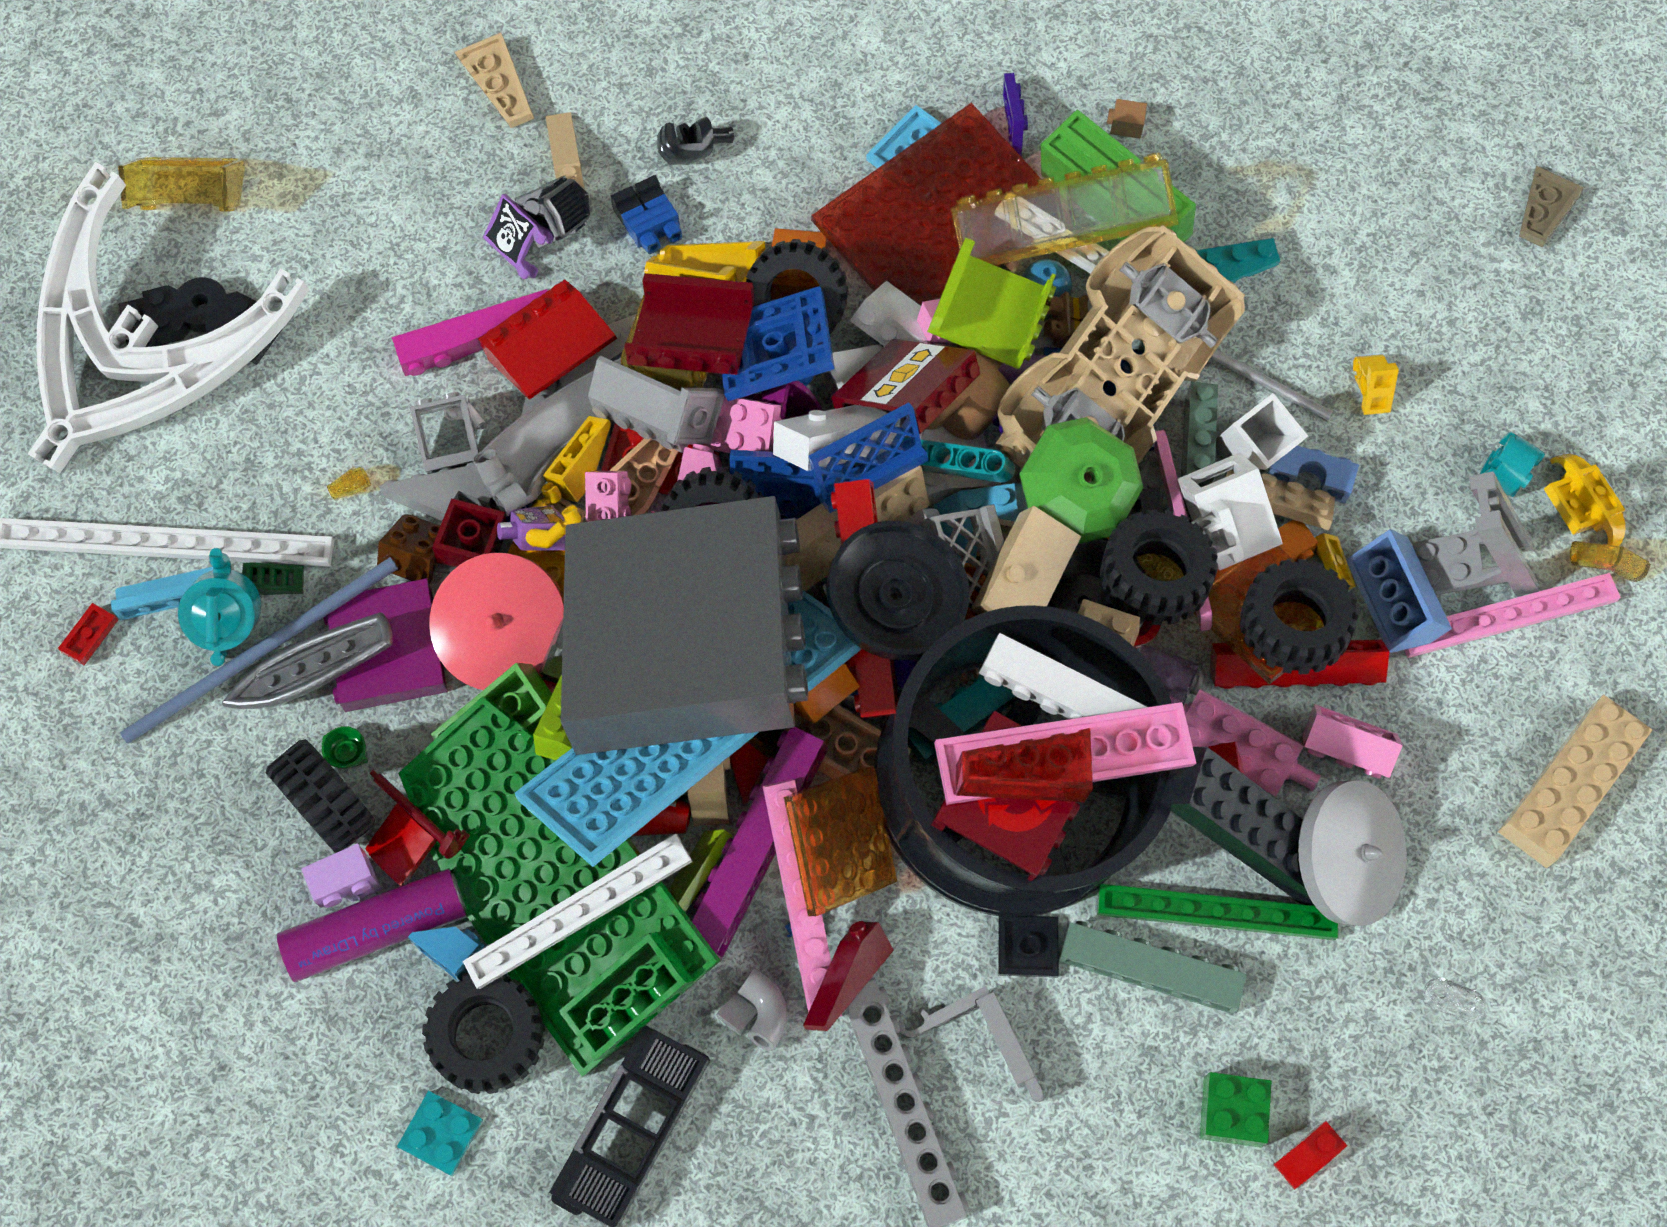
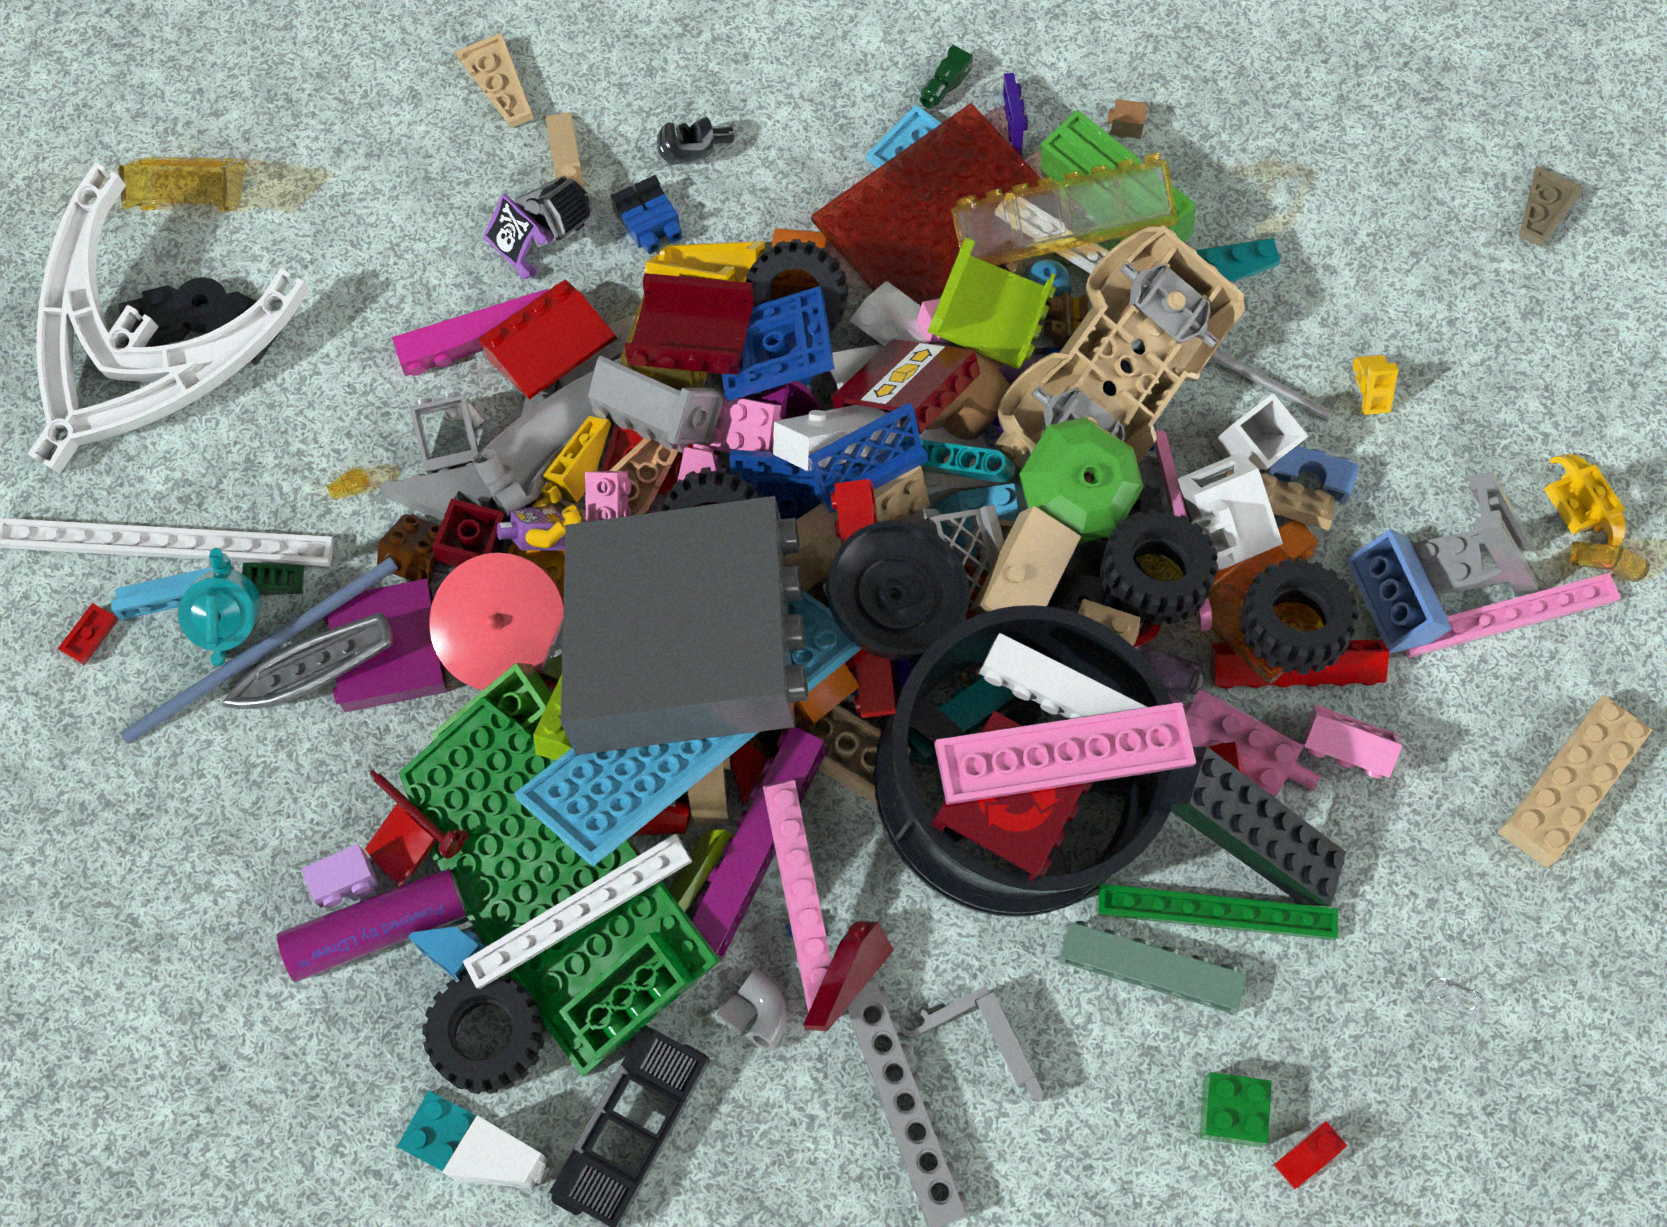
(320, 795): black tyre -> none
(344, 748): green hat -> none
(495, 1158): none -> white slope
(840, 840): clear orange plate -> none
(947, 76): none -> dark green piece
(1028, 946): black tile -> none
(1032, 769): clear red wedge -> none
(1199, 428): sand green brick -> none
(1333, 557): yellow plate -> none
(1352, 853): light grey container -> none
(1513, 462): teal brick -> none

